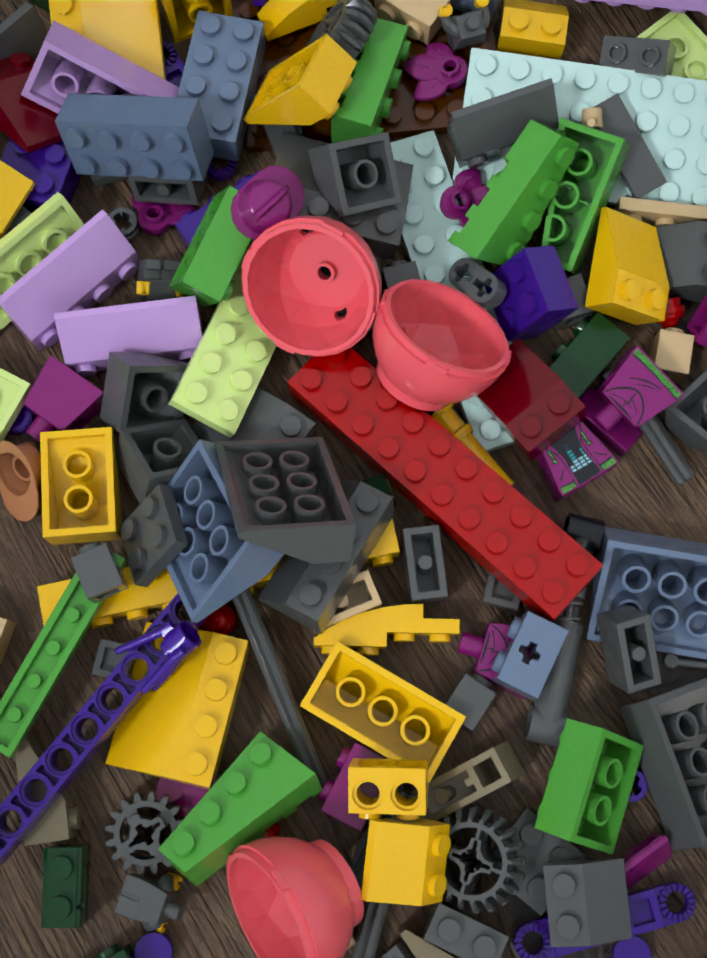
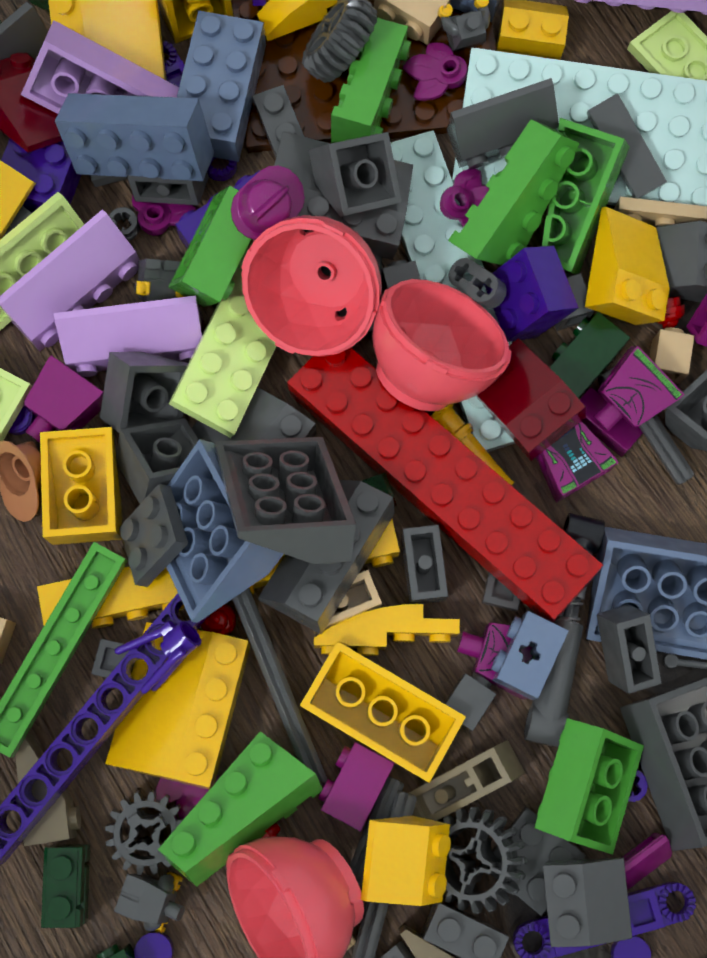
(99, 571): dark grey brick -> none
(303, 86): yellow slope -> none
(387, 776): yellow brick -> none
(592, 117): tan hand -> none
(638, 54): dark grey brick -> none

